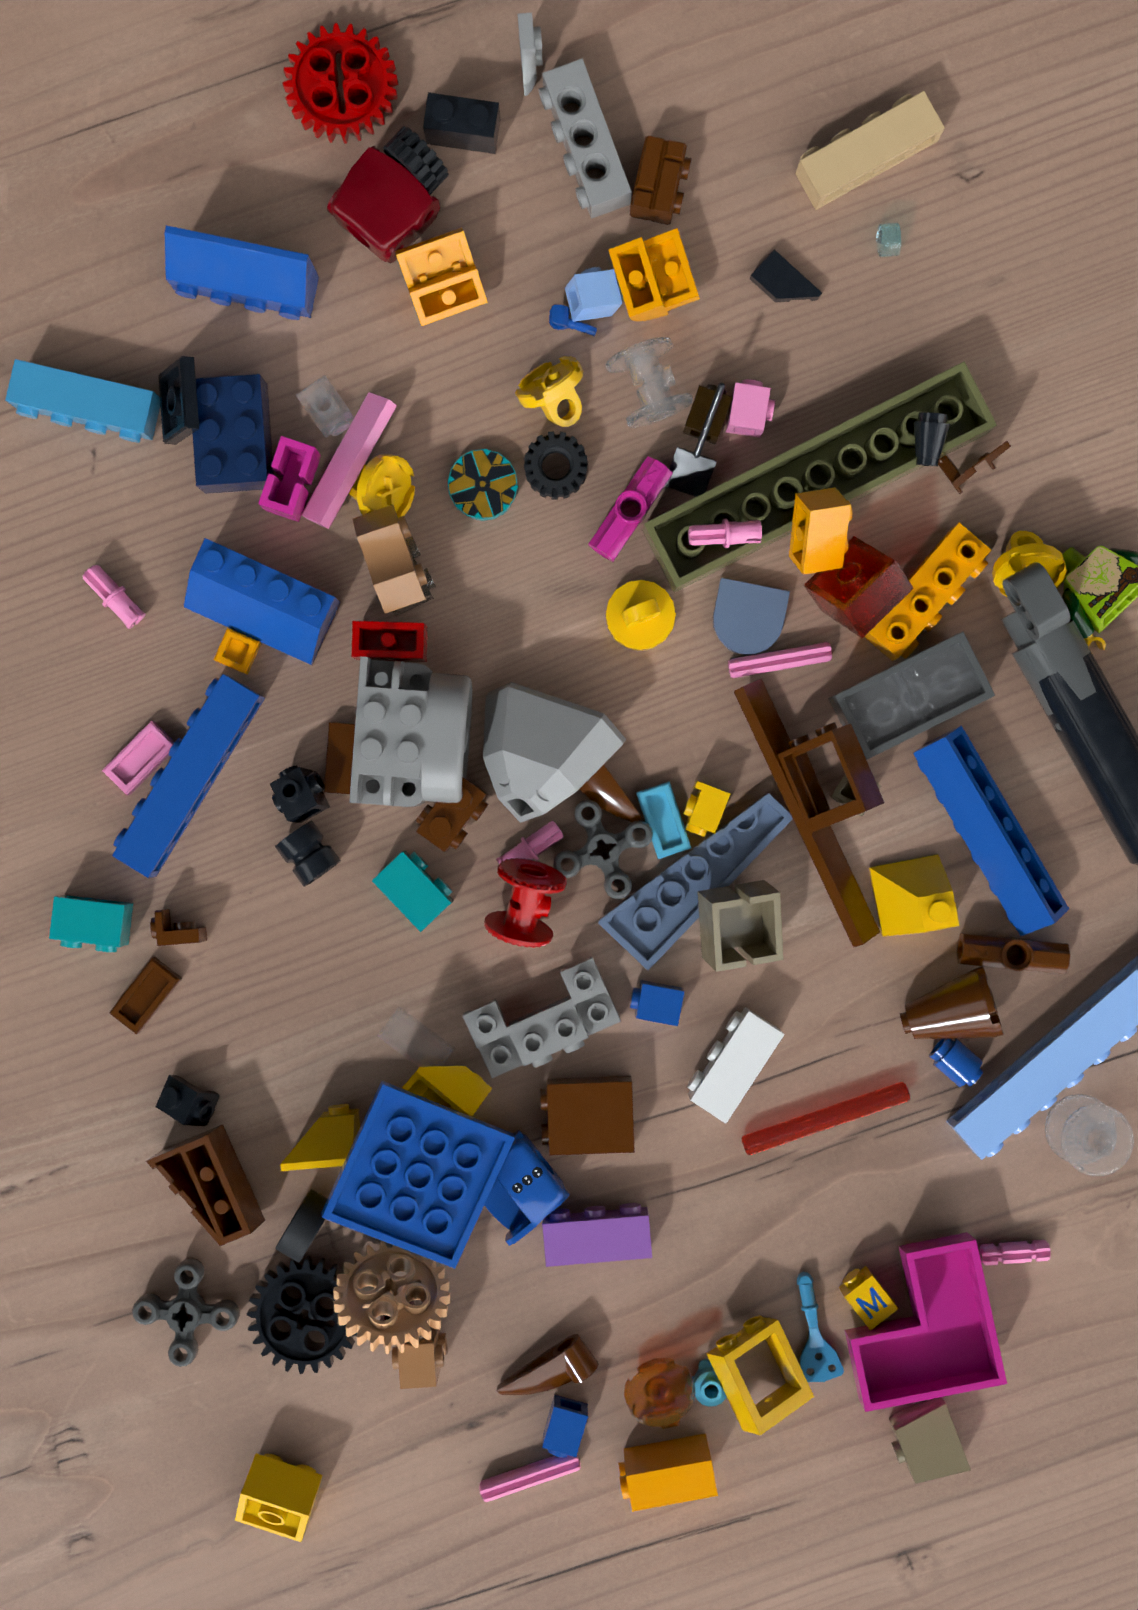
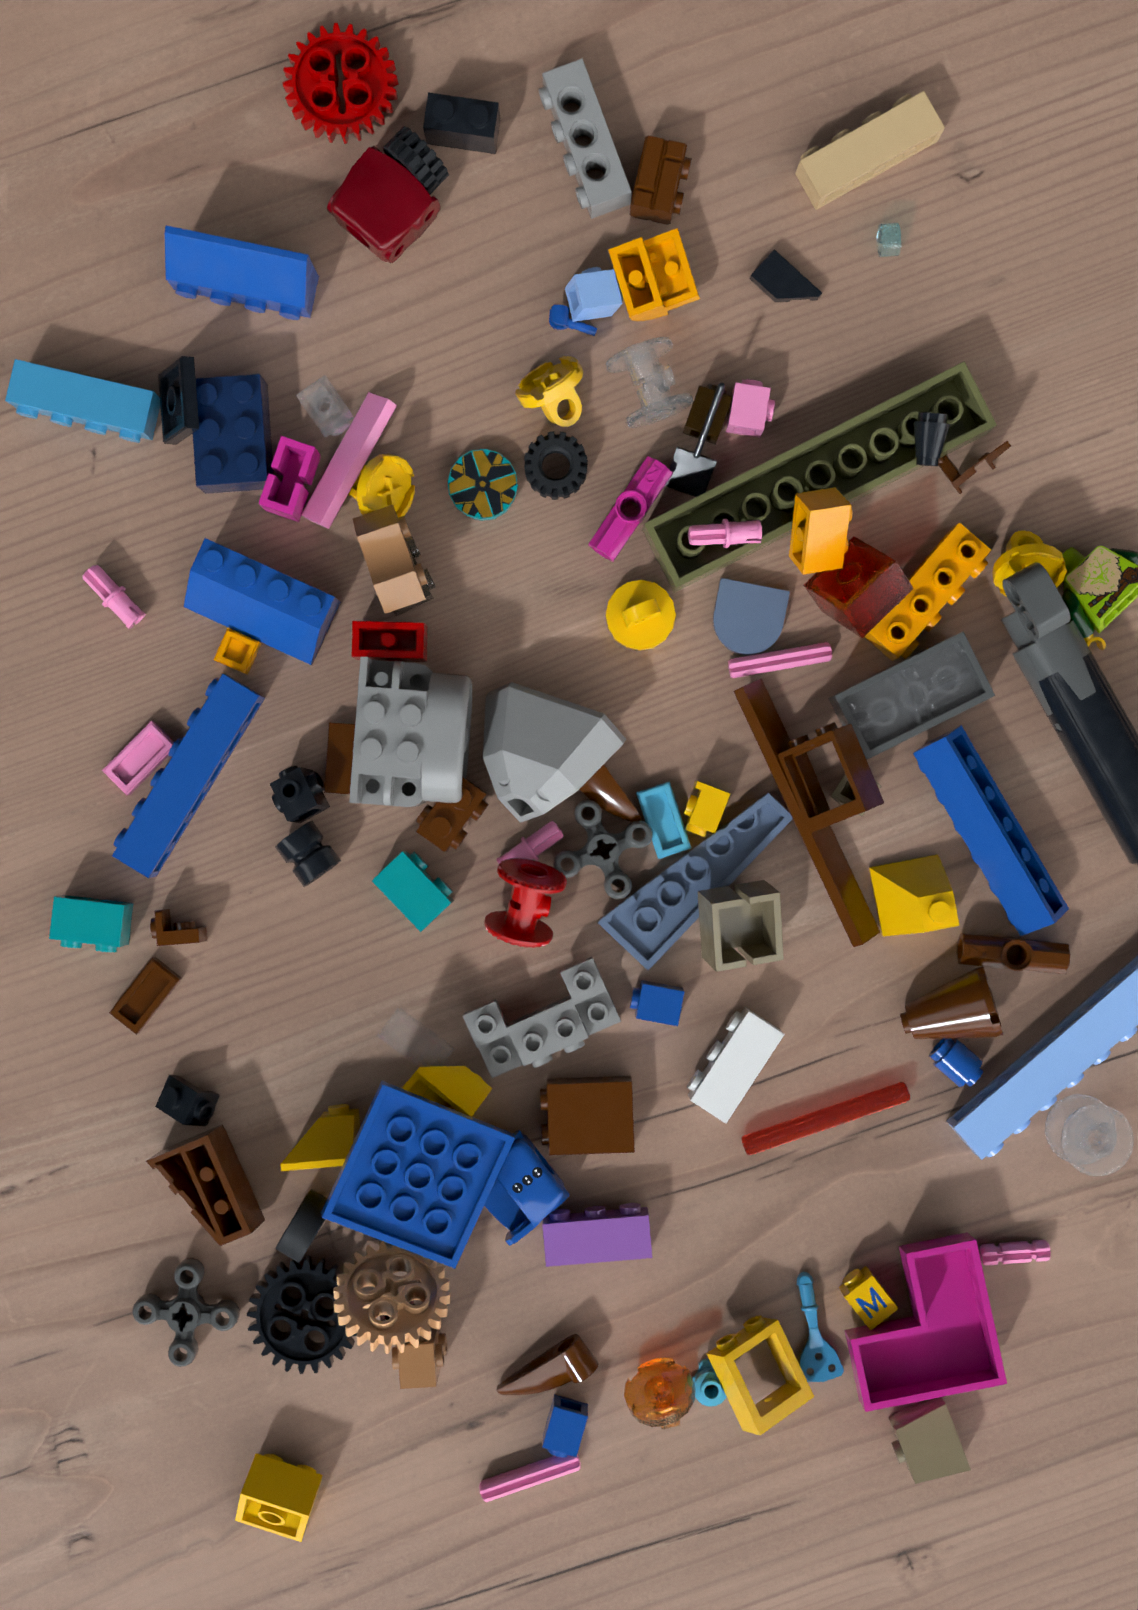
(441, 276): light orange brick -> none
(530, 50): light grey plate -> none
(667, 1473): light orange brick -> none

